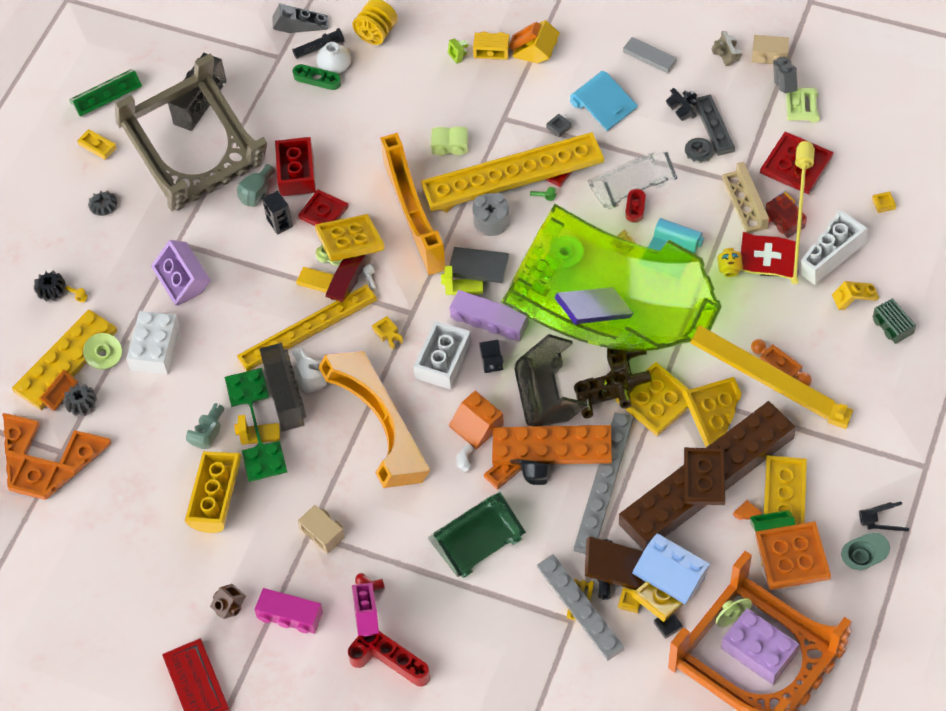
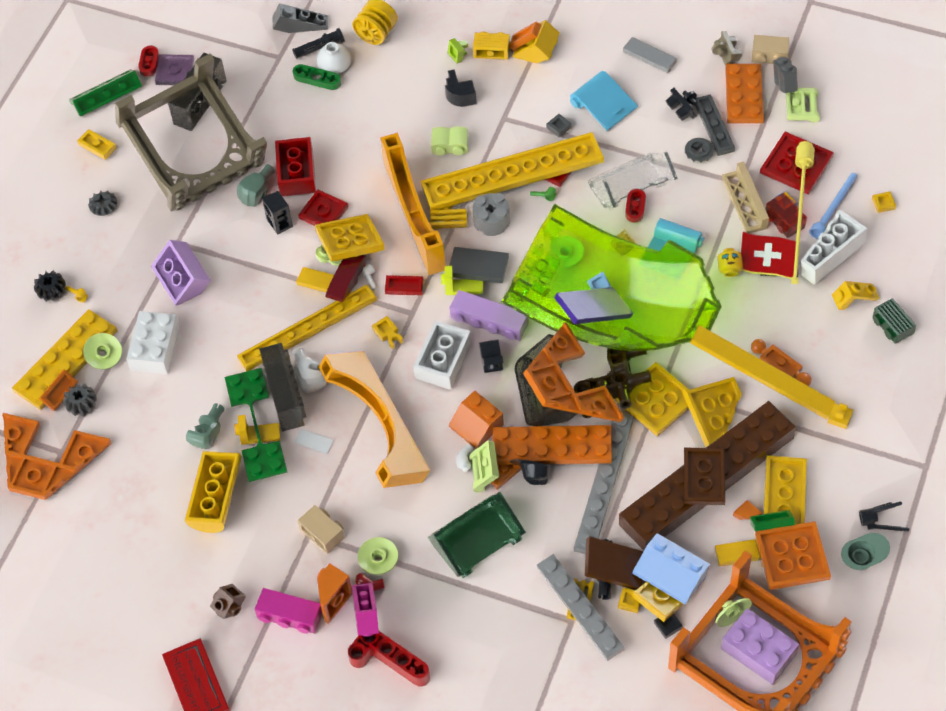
(148, 64): none -> red plate
(173, 68): none -> clear purple tile
(313, 441): none -> white sticker
(334, 590): none -> orange slope
(376, 548): none -> yellowish green dish
(404, 285): none -> red tile
(448, 216): none -> yellow tile
(459, 93): none -> black brick
(484, 466): none -> yellowish green plate
(554, 388): none -> orange wing
(599, 281): none -> light blue tile
(729, 553): none -> yellow tile
(744, 93): none -> orange plate
(819, 227): none -> light blue piece

